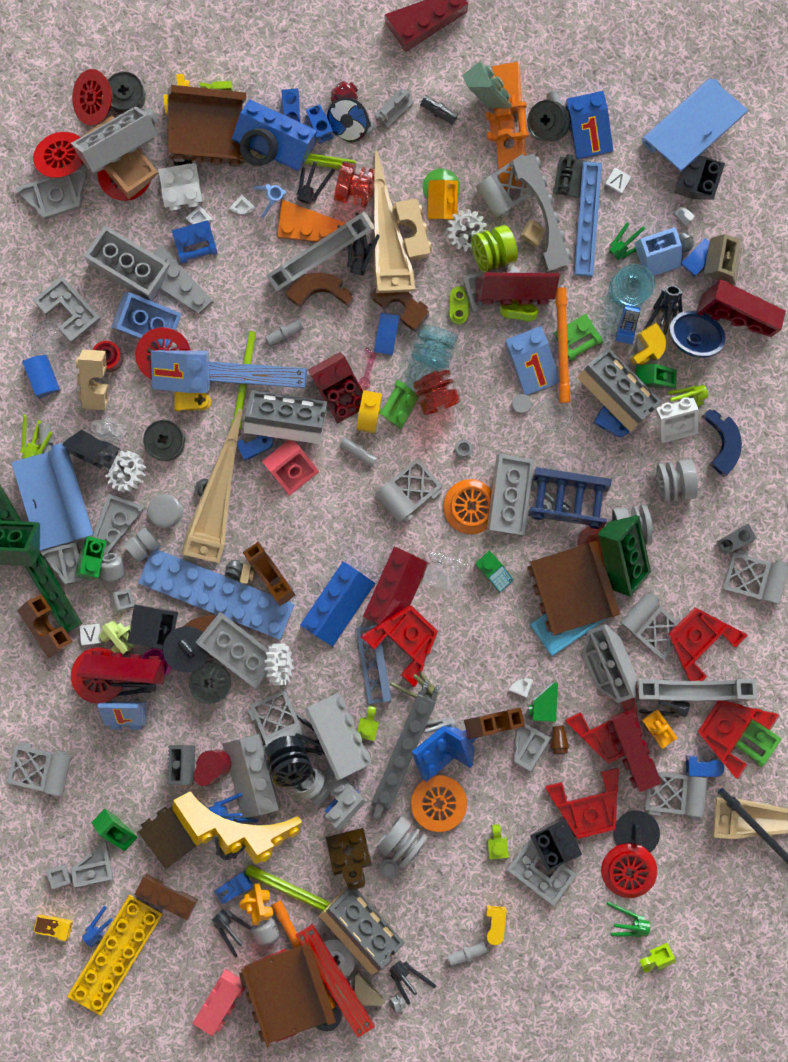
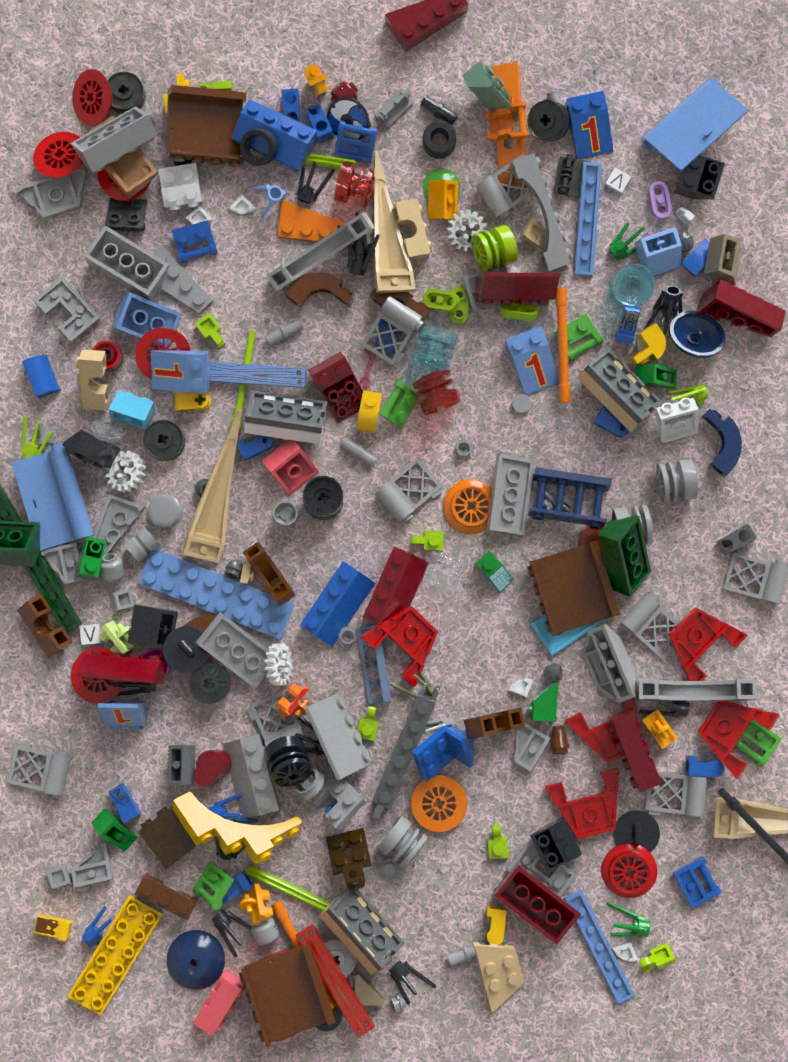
(124, 803): none -> blue leg
(126, 215): none -> pearl dark grey hinge
(132, 409): none -> medium azure brick
(201, 947): none -> dark blue dish
(209, 328): none -> lime plate
(217, 880): none -> bright green plate
(286, 514): none -> light grey wheel
(287, 707): none -> orange hips
(315, 79): none -> light orange hips
(330, 489): none -> black wheel
(342, 635): none -> light grey plate
(353, 147): none -> blue plate
(400, 317): none -> light grey piece
(432, 540): none -> lime plate
(439, 151): none -> black tyre
(442, 301): none -> lime plate
(499, 972): none -> tan wing
(536, 904): none -> dark red slope
(553, 672): none -> dark grey plate
(600, 948): none -> medium blue tile
(626, 952): none -> white tile
(662, 200): none -> lavender plate
(691, 885): none -> blue plate

